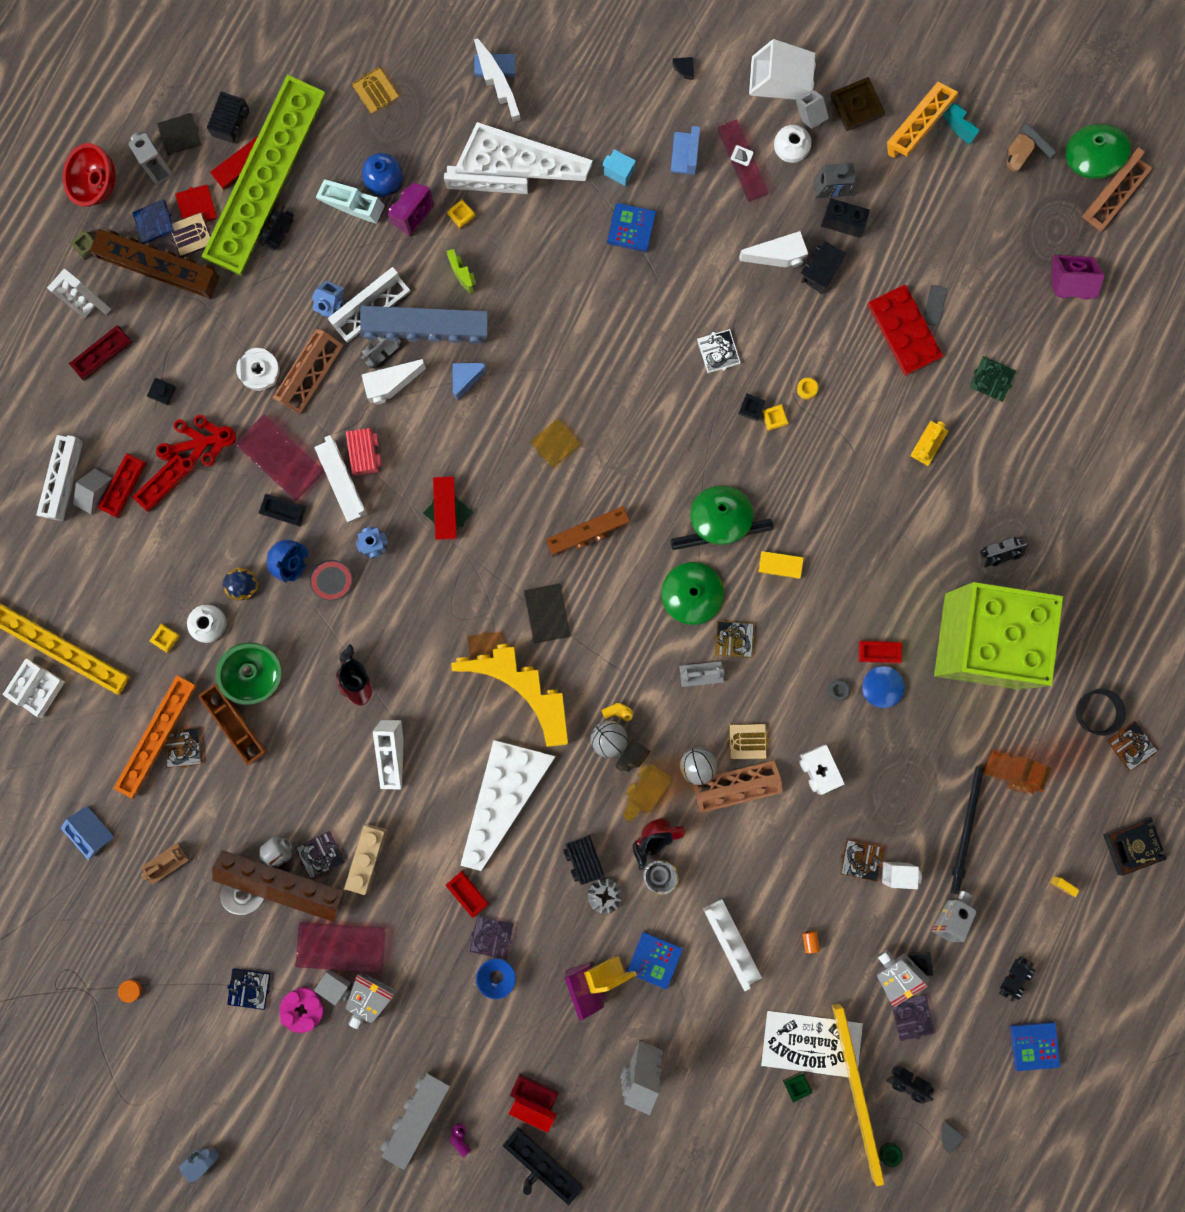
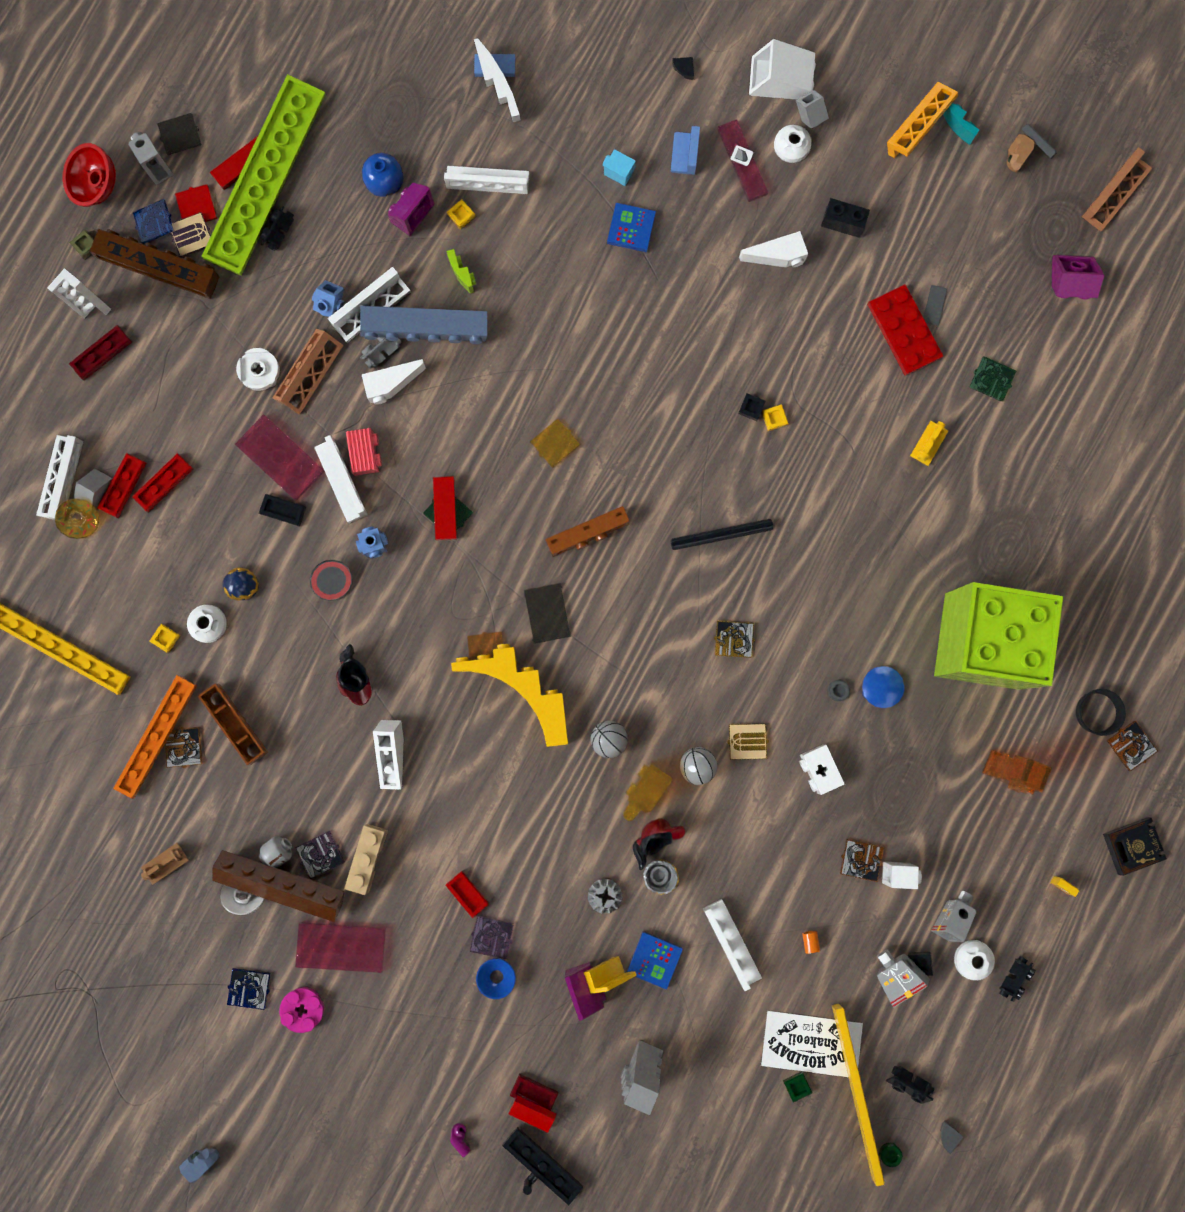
(33, 688): white slope -> none
(74, 527): none -> clear yellow dish
(86, 832): medium blue panel -> none
(129, 991): orange tile -> none
(161, 391): black plate -> none
(199, 443): red plant -> none
(228, 117): black brick -> none
(254, 684): green dish -> none
(286, 560): blue cylinder -> none
(333, 987): light grey brick -> none
(350, 201): light aqua slope -> none
(367, 999): light grey torso -> none
(375, 90): clear yellow piece -> none
(415, 1121): light grey wedge -> none
(465, 376): medium blue slope -> none
(506, 154): white wing -> none
(506, 786): white wing -> none
(584, 860): black brick -> none
(618, 709): yellow arm -> none
(632, 757): clear smoke rock -> none
(689, 608): green dish -> none
(701, 674): light grey hinge -> none
(718, 351): piece -> none
(721, 526): green dish -> none
(739, 790): nougat fence -> none
(780, 565): yellow tile -> none
(807, 388): yellow tile -> none
(823, 267): black hinge -> none
(835, 181): dark grey torso -> none
(857, 104): dark brown plate -> none
(880, 652): red tile -> none
(913, 1018): clear purple piece -> none
(958, 871): black bar -> none
(965, 954): none -> white piece
(1012, 549): black hinge -> none
(1035, 1046): blue tile -> none
(1098, 159): green dish -> none

